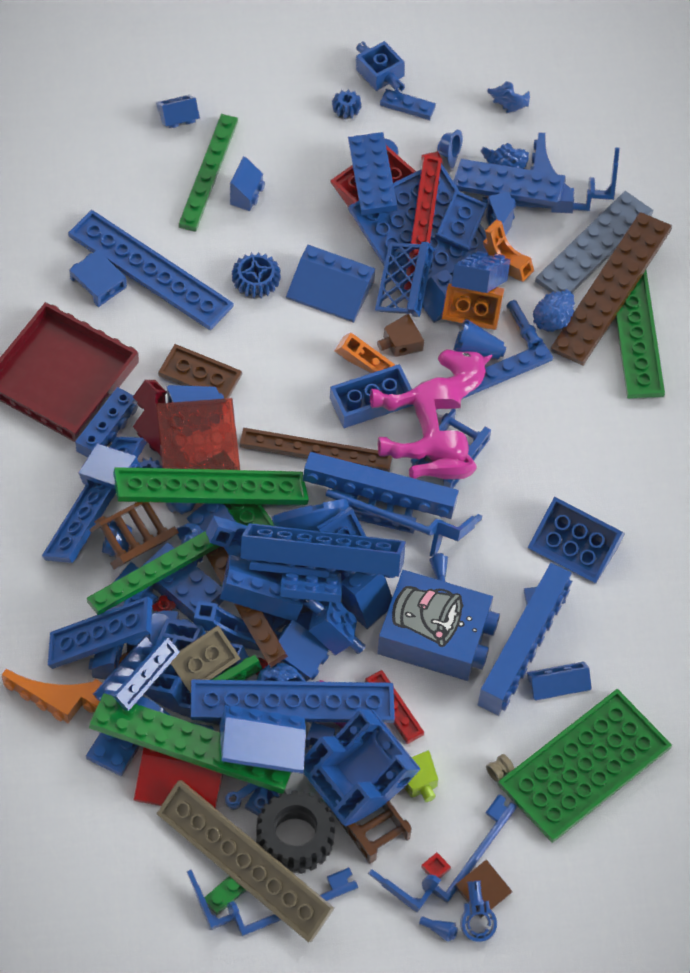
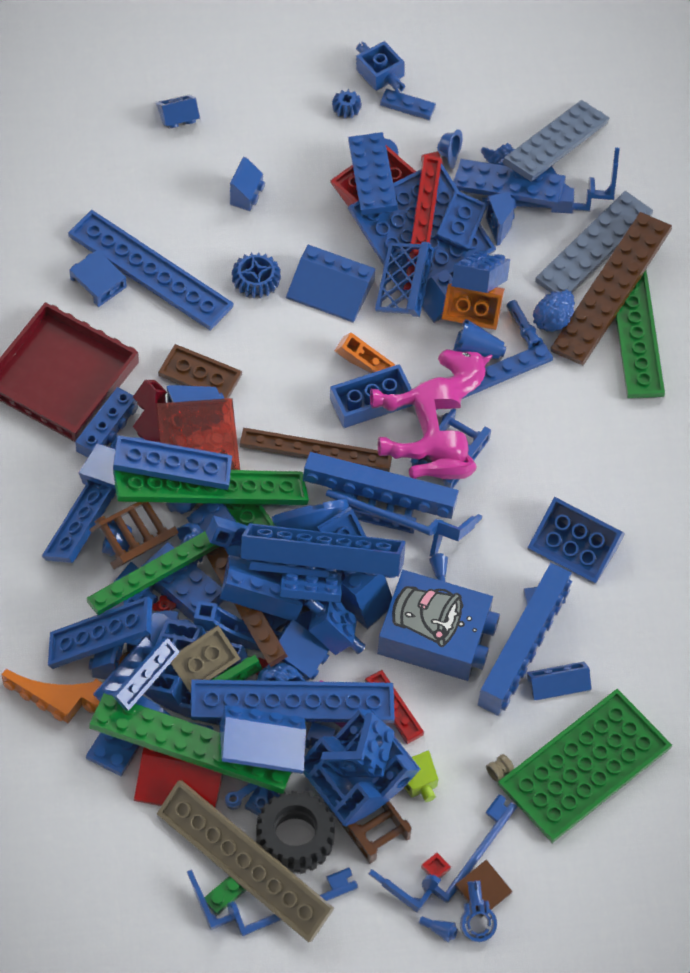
(172, 462): none -> blue plate
(208, 172): green plate -> none
(371, 752): none -> blue bracket
(401, 337): reddish brown torso -> none
(496, 243): orange arch -> none
(508, 98): blue hair -> none
(556, 140): none -> sand blue plate

